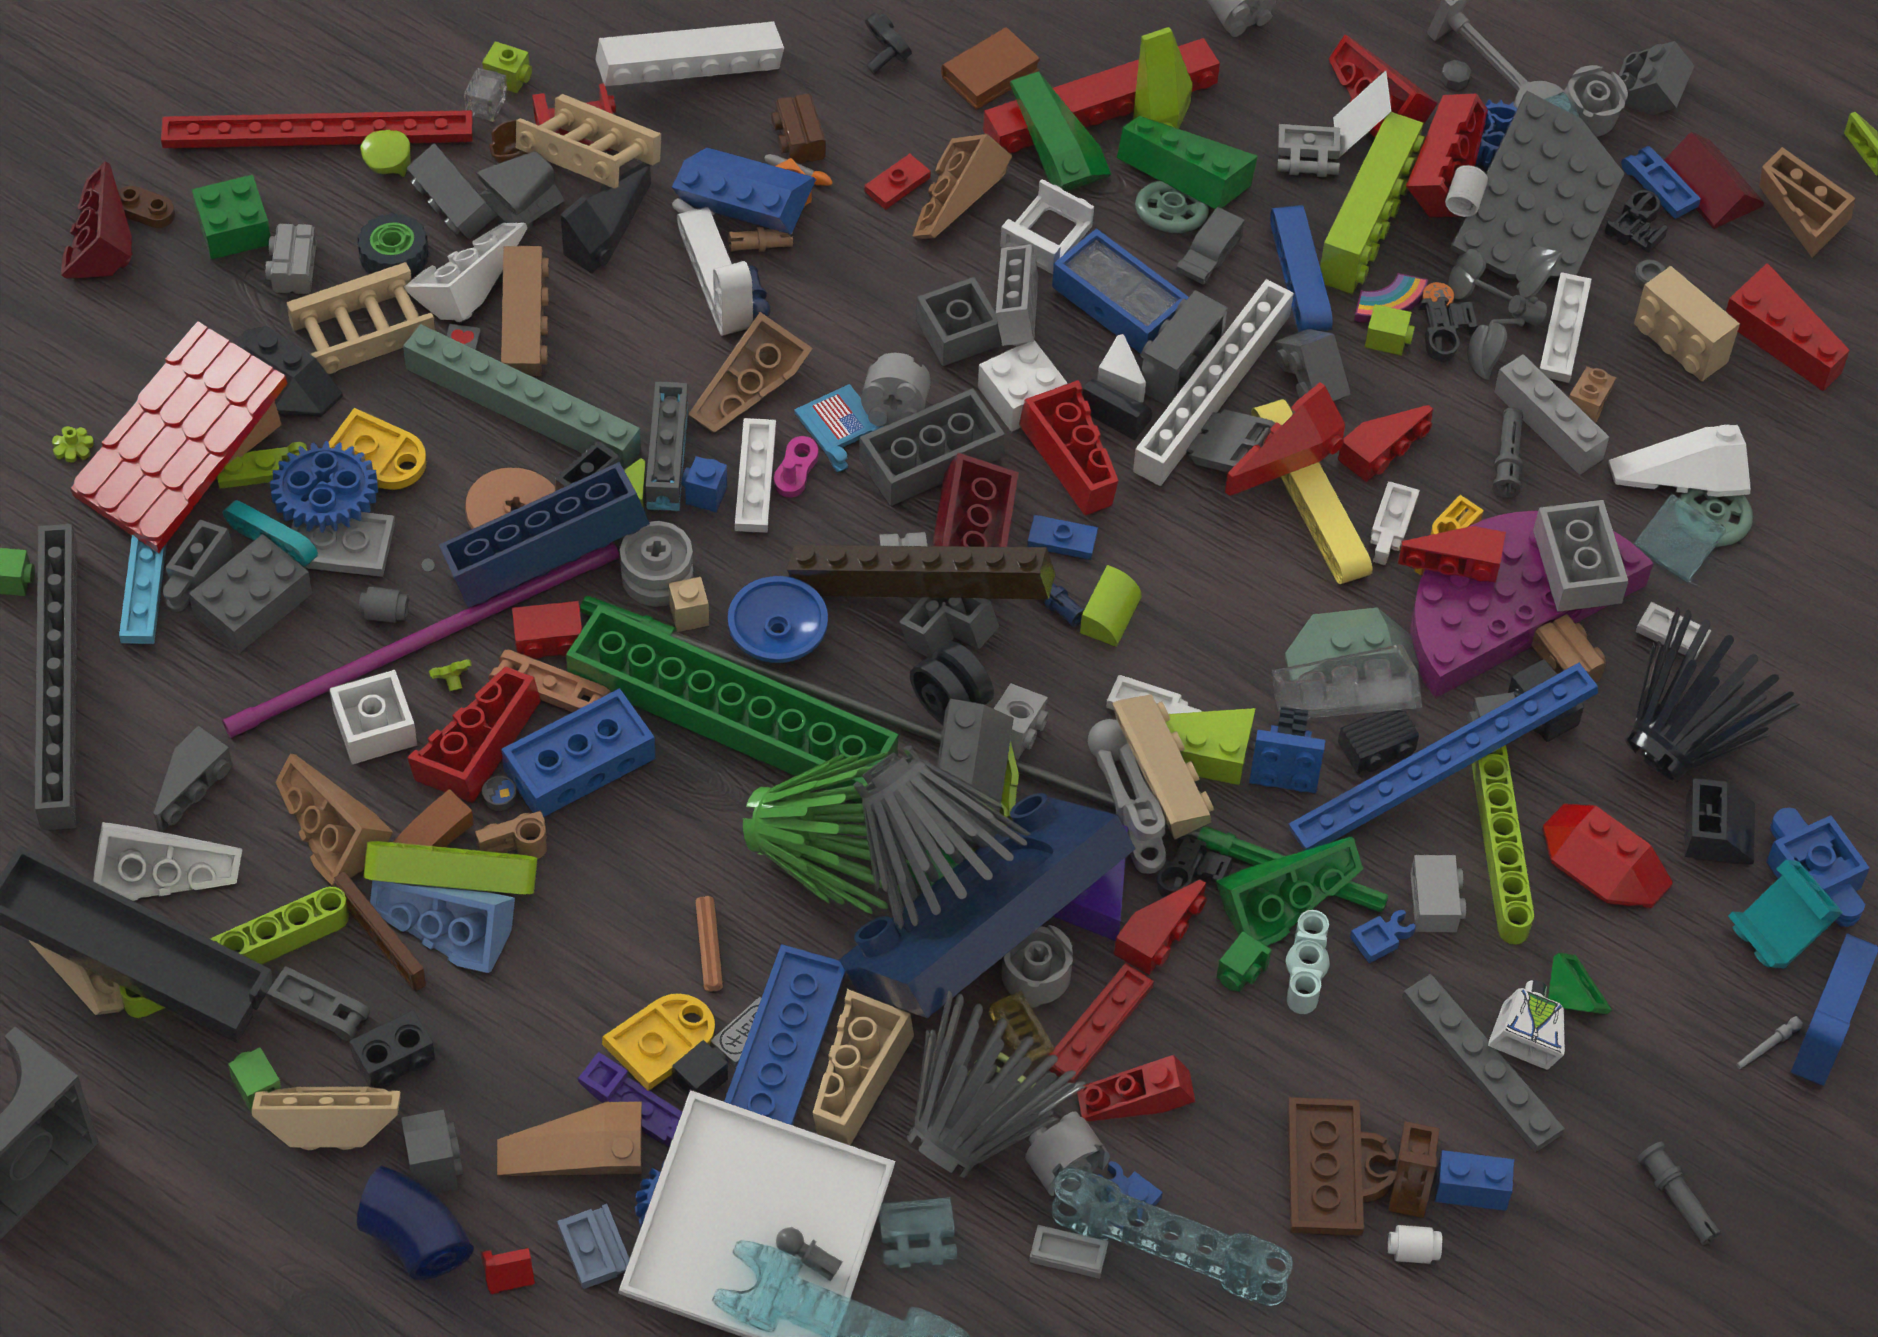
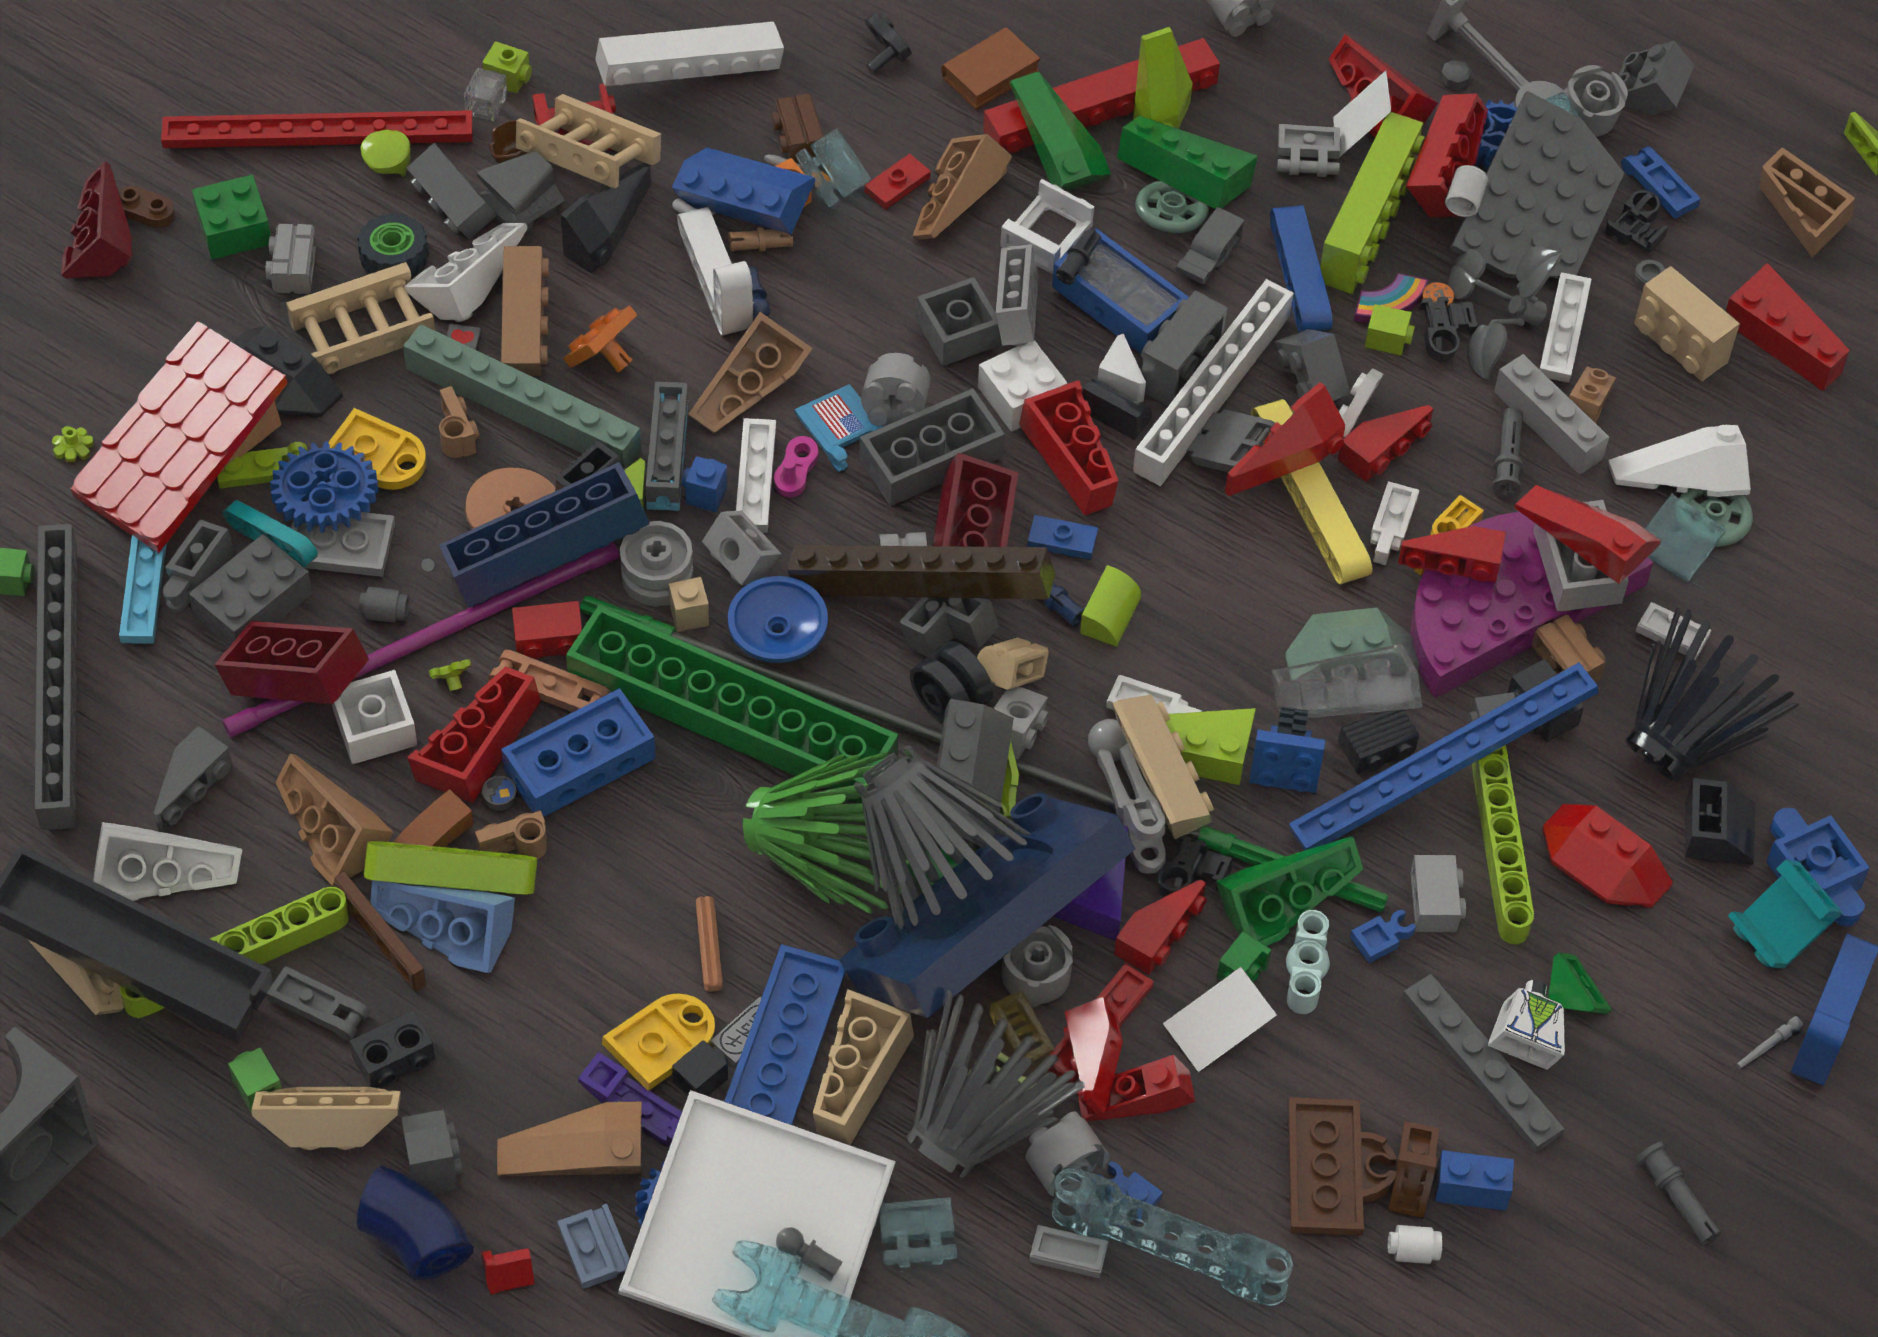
(292, 662): none -> dark red brick
(456, 425): none -> medium nougat plate
(602, 339): none -> orange plate
(741, 547): none -> light grey brick
(839, 163): none -> clear light blue plate
(1014, 662): none -> tan brick
(1078, 256): none -> black axle
(1096, 1046): none -> slope
(1219, 1019): none -> white sticker
(1362, 391): none -> white plate
(1598, 536): none -> red wedge
(1714, 179): dark red slope -> none

